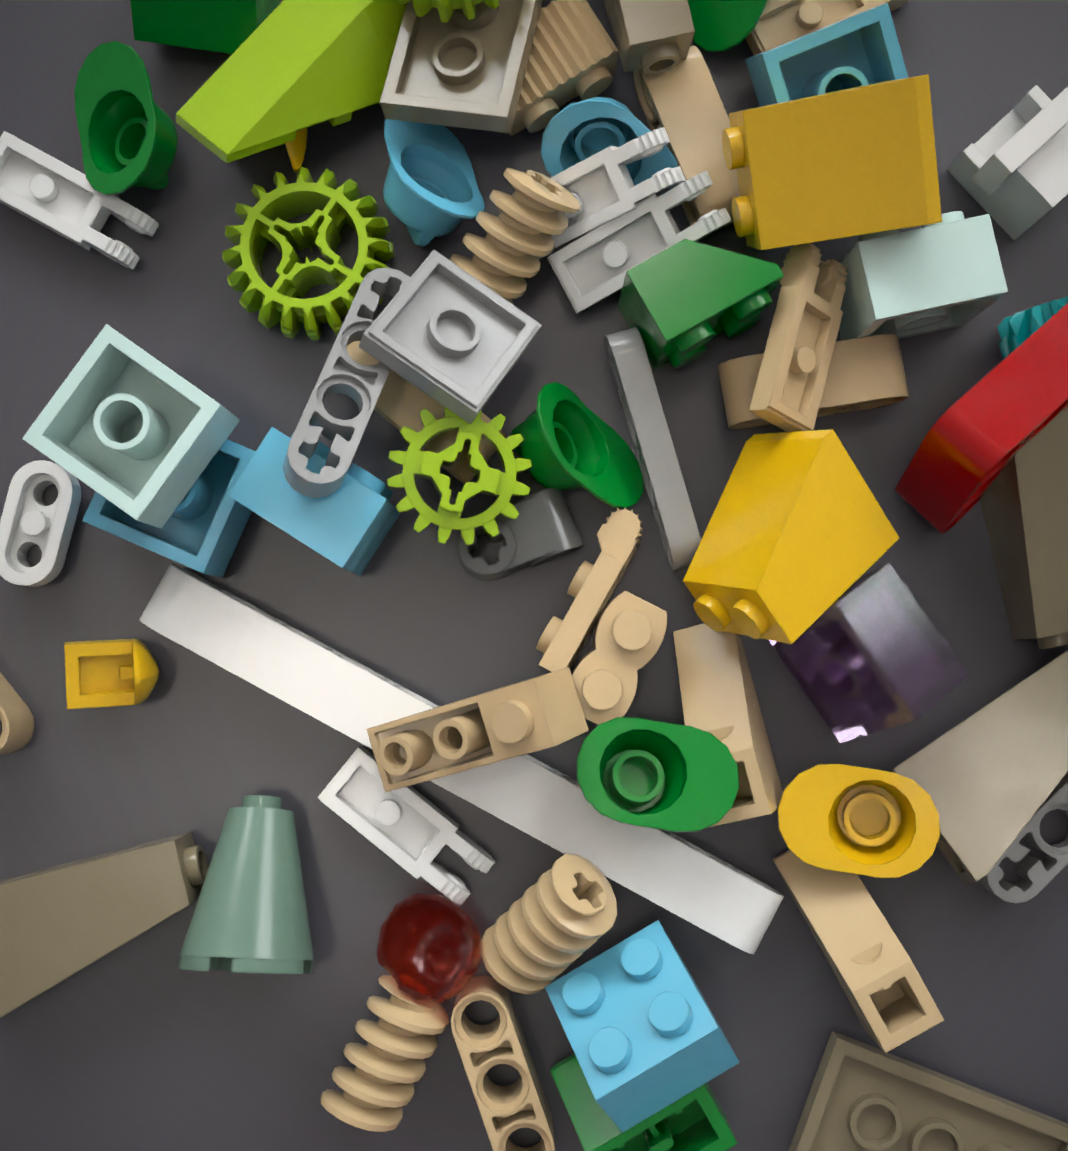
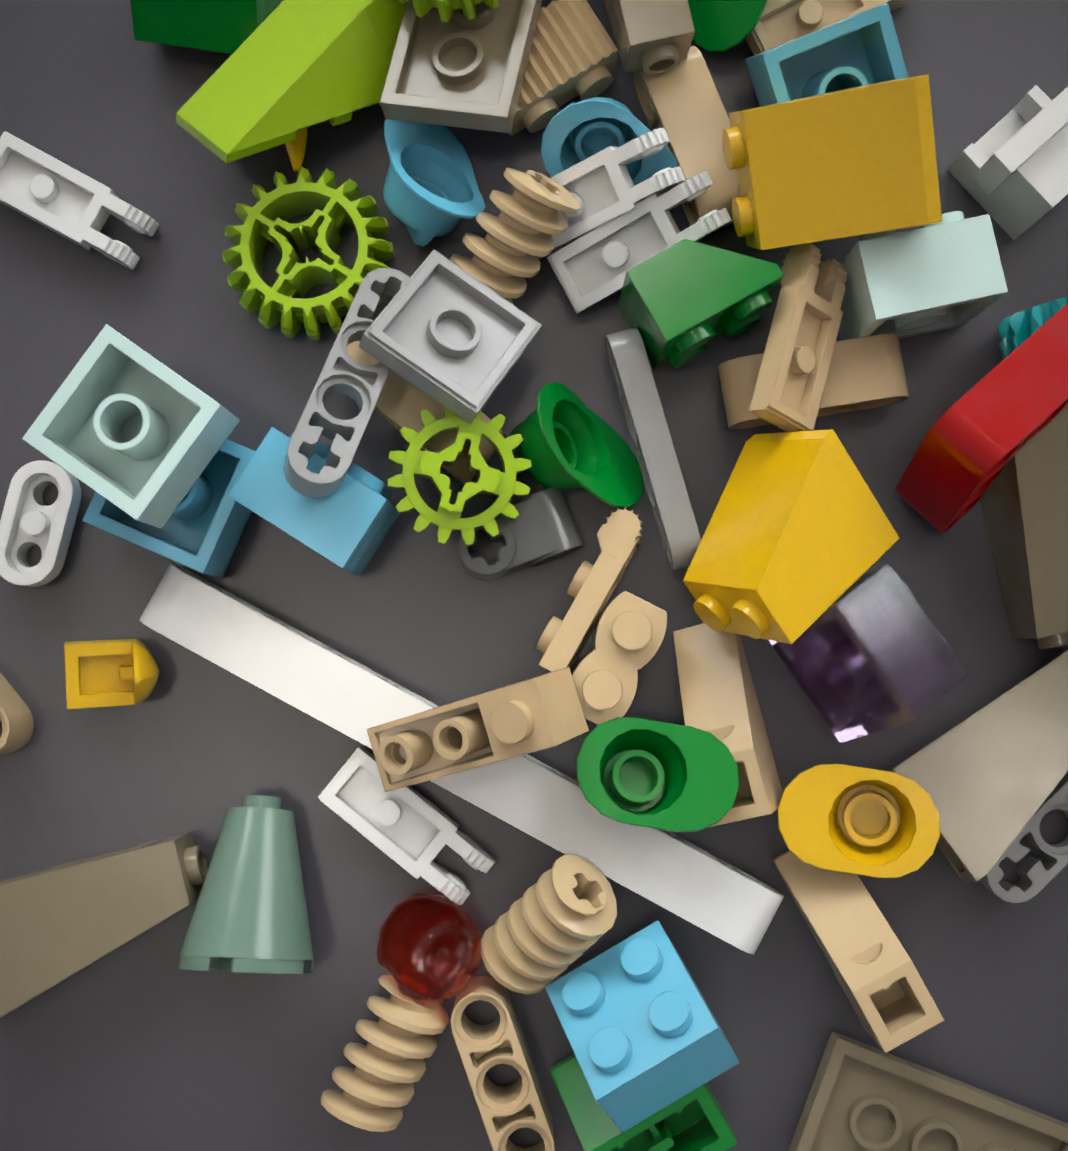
(120, 126): green piece -> none

